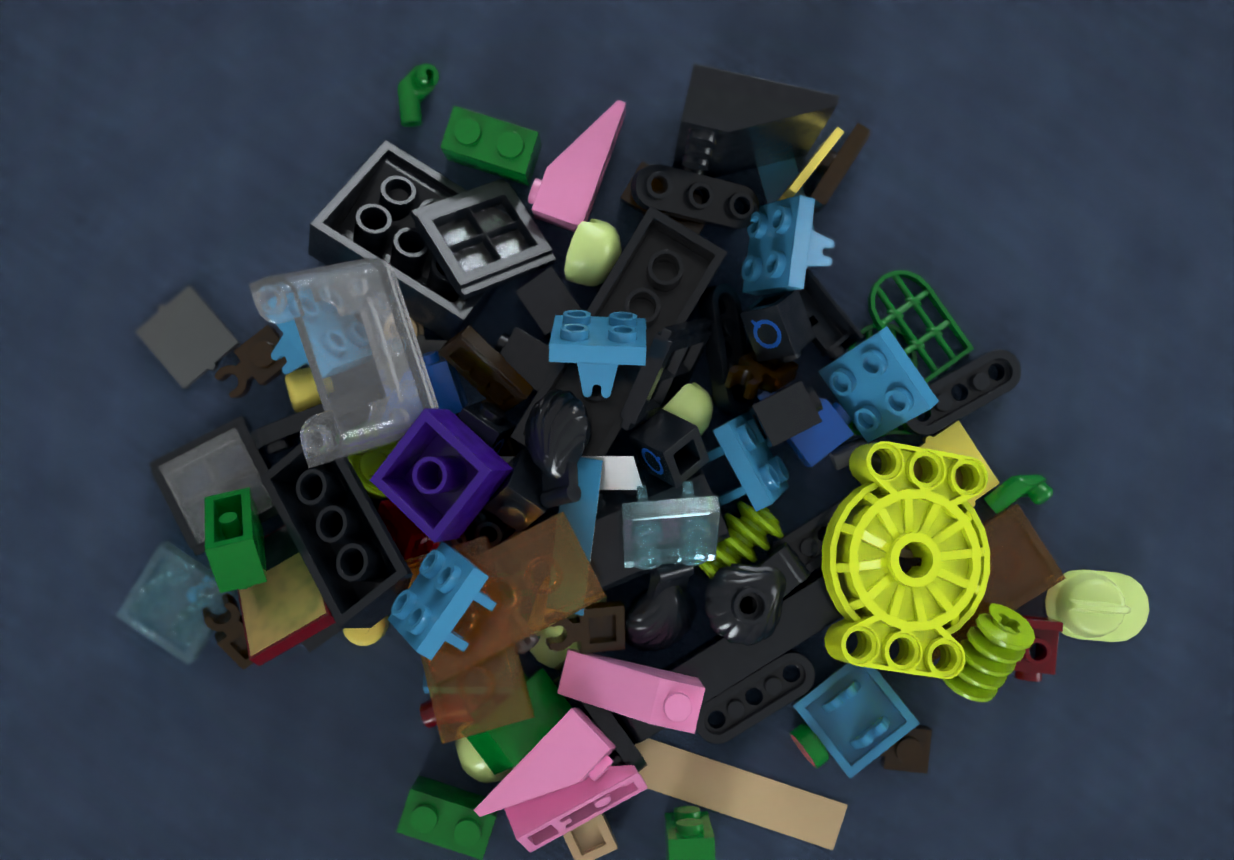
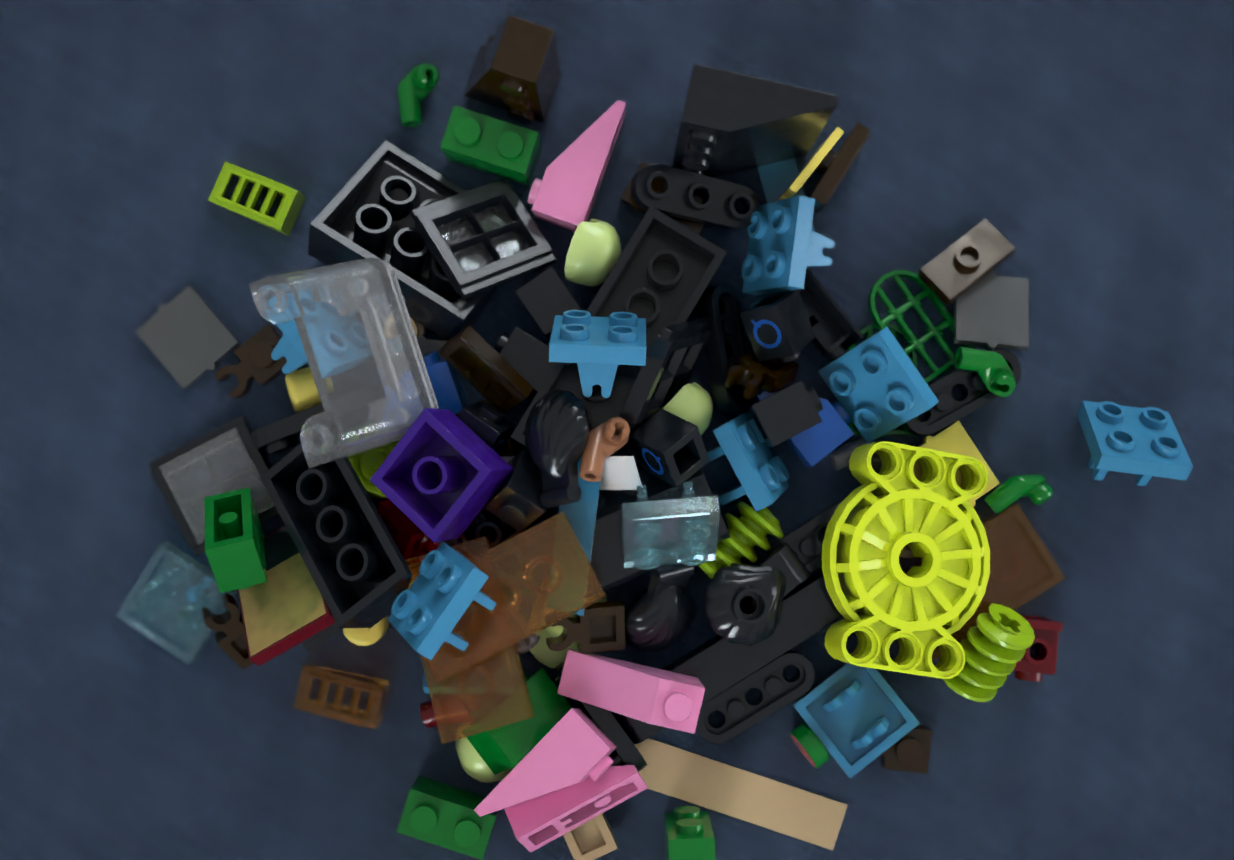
(288, 208): none -> lime slope
(376, 687): none -> clear orange slope
(517, 70): none -> dark brown wedge
(602, 443): none -> nougat arm
(966, 261): none -> plate
(990, 367): none -> green arm
(994, 313): none -> dark grey piece
(1098, 605): yellowish green piece -> none
(1133, 442): none -> dark azure plate

